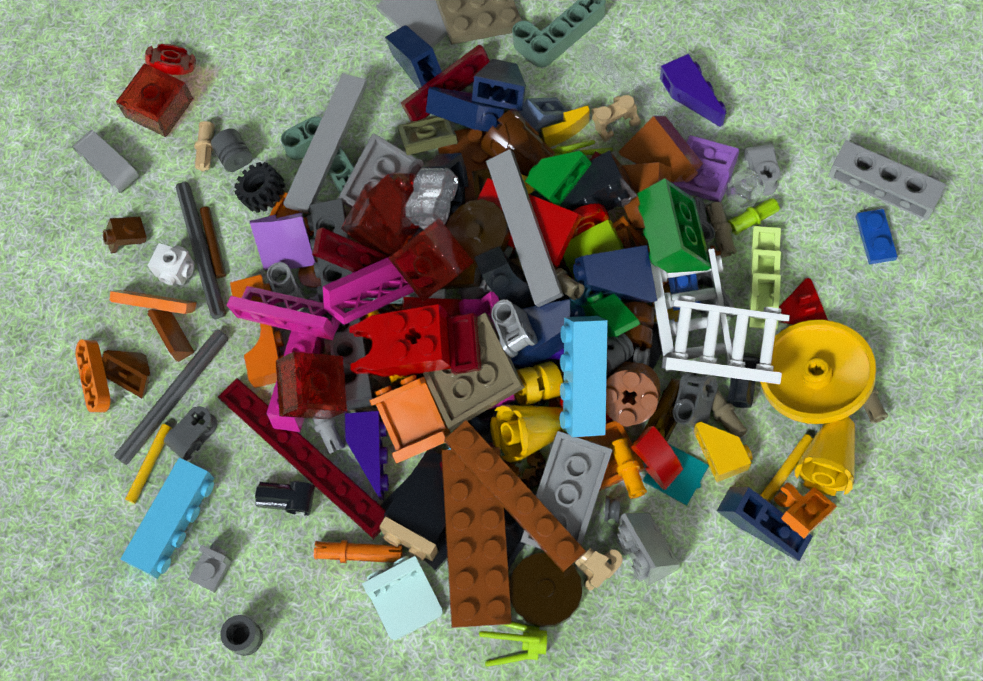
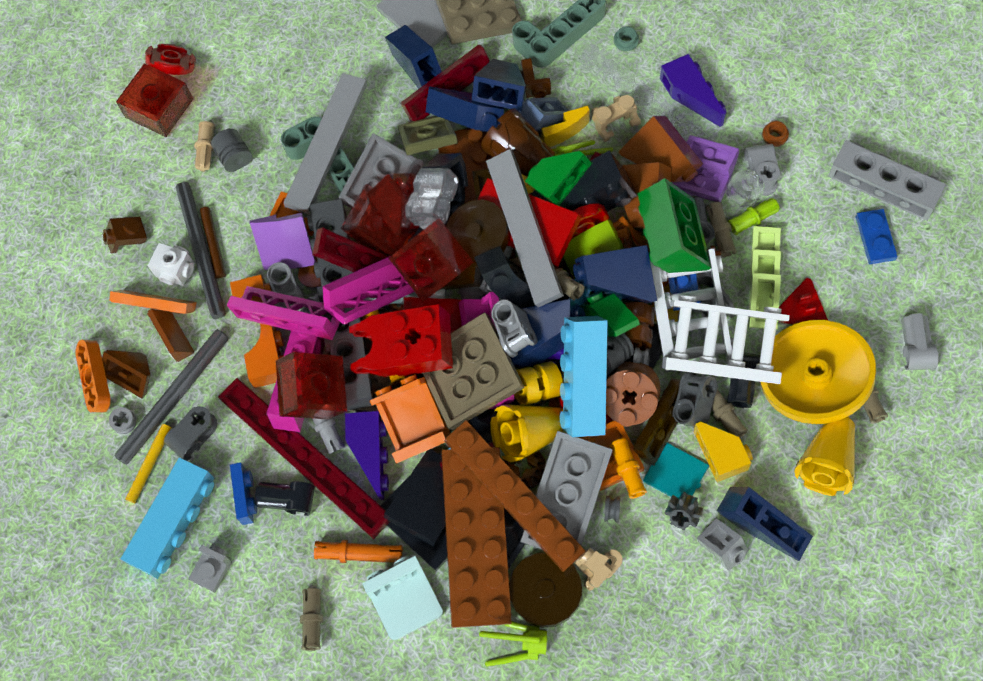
(105, 160): light grey beam -> none
(125, 427): none -> light grey bush
(241, 635): dark grey piece -> none
(244, 504): none -> blue plate
(252, 180): black tyre -> none
(311, 619): none -> dark tan pin
(418, 546): tan plate -> none
(464, 343): dark red tile -> none
(534, 88): none -> reddish brown bracket
(626, 32): none -> sand green plate
(646, 546): light grey slope -> none
(658, 456): red slope -> none
(683, 511): none -> dark grey gear
(723, 544): none -> light grey bracket
(778, 127): none -> dark orange plate
(786, 469): yellow bar -> none
(805, 511): orange plate -> none
(918, 346): none -> light grey piece

